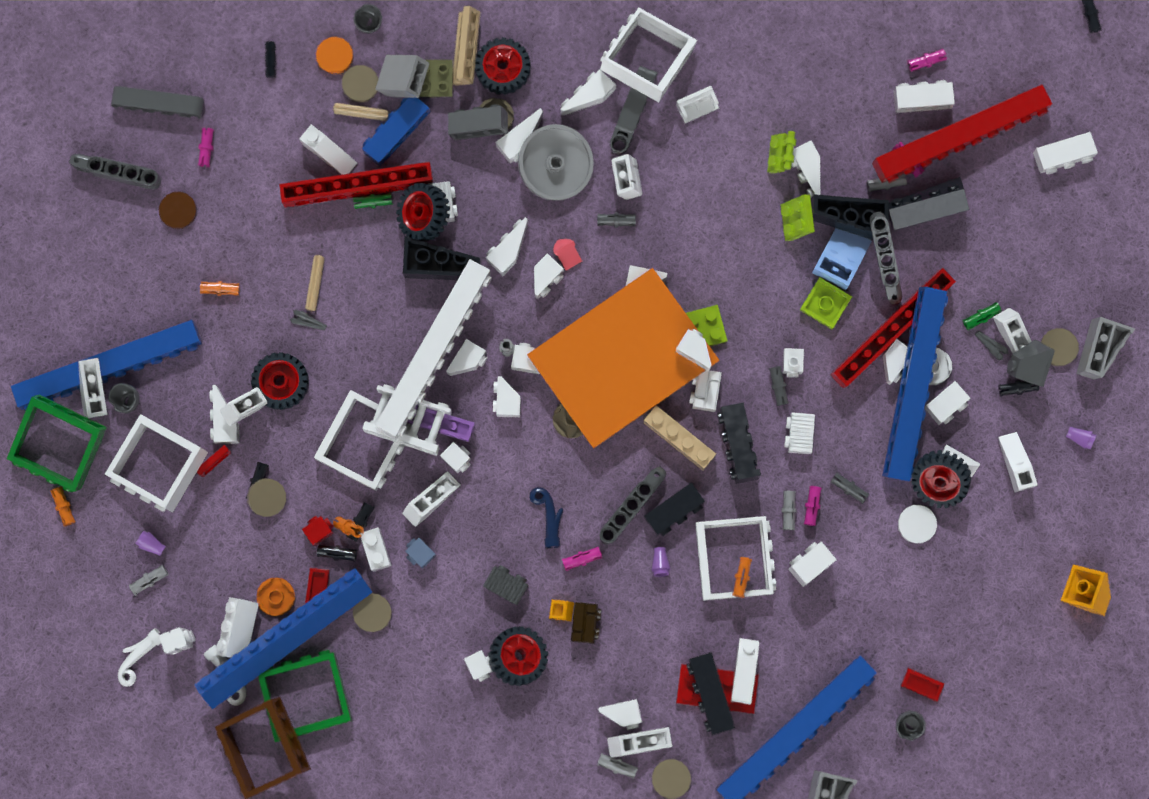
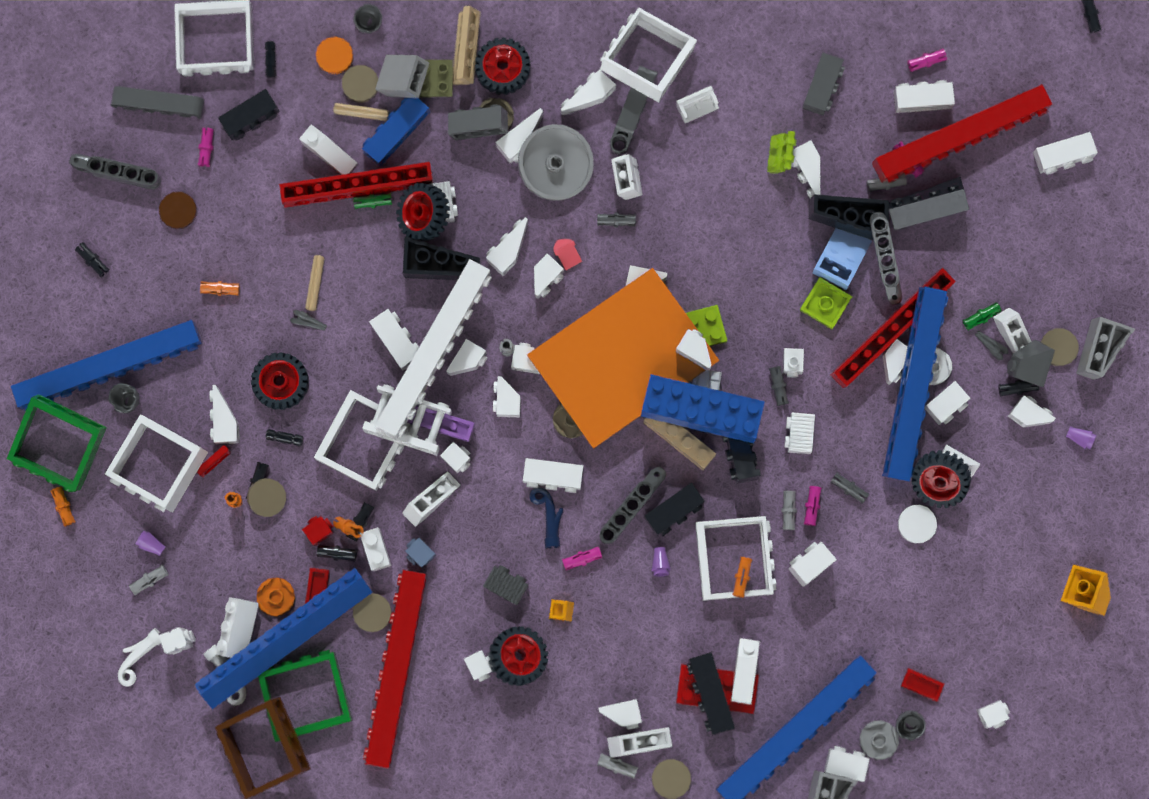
(91, 259): none -> black pin
(91, 388): white slope -> none
(211, 8): none -> white window
(230, 496): none -> orange pin
(243, 406): white brick -> none
(249, 115): none -> black brick
(284, 437): none -> black axle
(395, 338): none -> white brick
(396, 669): none -> red brick
(552, 475): none -> white brick
(584, 623): dark brown brick -> none
(702, 408): none -> blue brick
(797, 218): lime plate -> none
(824, 84): none -> dark grey brick
(846, 765): none -> white brick
(875, 735): none -> light grey tile
(994, 714): none -> white brick
(1017, 462): white slope -> none
(1029, 414): none -> white slope

